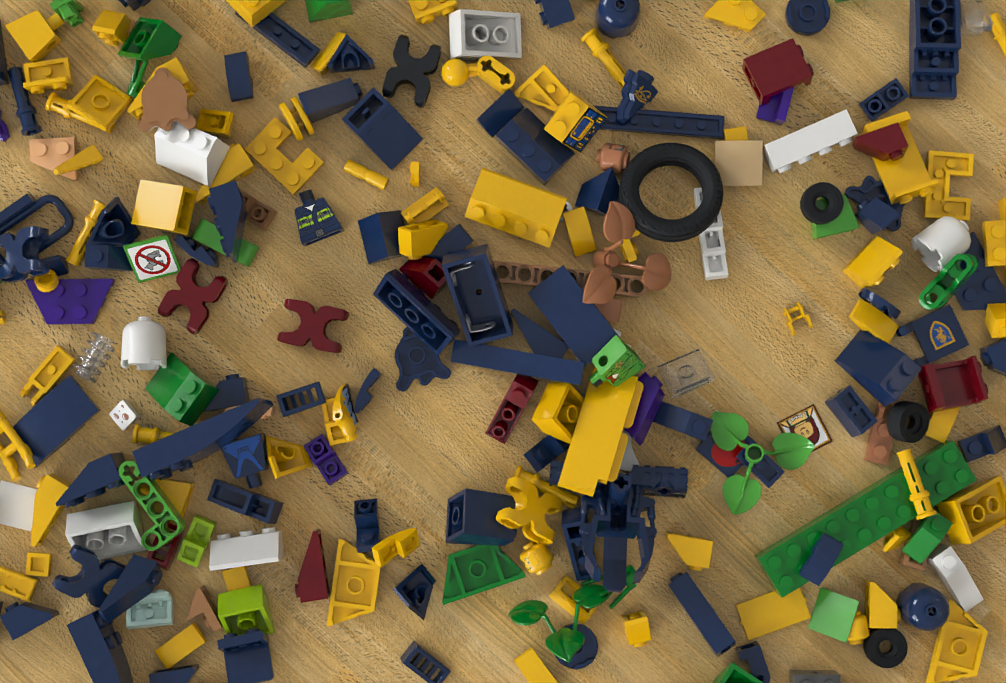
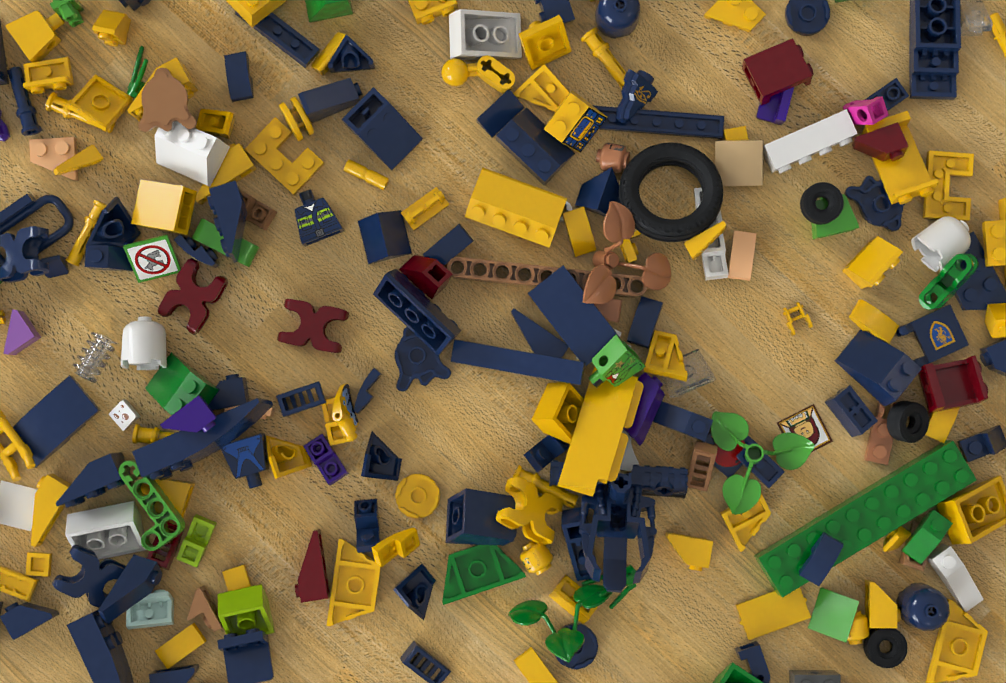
(20, 333): none -> medium lavender slope
(47, 281): yellow tile -> none
(48, 374): yellow hinge -> none
(72, 300): dark purple wing -> none
(150, 40): green slope -> none
(192, 417): none -> dark purple slope
(245, 501): dark blue slope -> none
(246, 549): white slope -> none
(380, 460): none -> dark blue slope
(411, 71): black piece -> none
(415, 174): yellow tile -> none
(419, 488): none -> yellow tile
(420, 238): yellow slope -> none
(482, 315): dark blue piece -> none
(511, 407): dark red slope -> none
(544, 42): none -> yellow tile
(636, 628): yellow slope -> none
(644, 322): none -> dark blue slope
(665, 357): none -> yellow wing
(700, 242): none -> yellow slope
(701, 614): dark blue slope -> none
(703, 452): none -> medium nougat slope
(742, 255): none -> light nougat slope
(746, 524): none -> yellow wing
(866, 111): none -> dark pink leg
(875, 214): dark blue slope -> none
(880, 303): dark blue tile -> none
(923, 495): yellow pin -> none

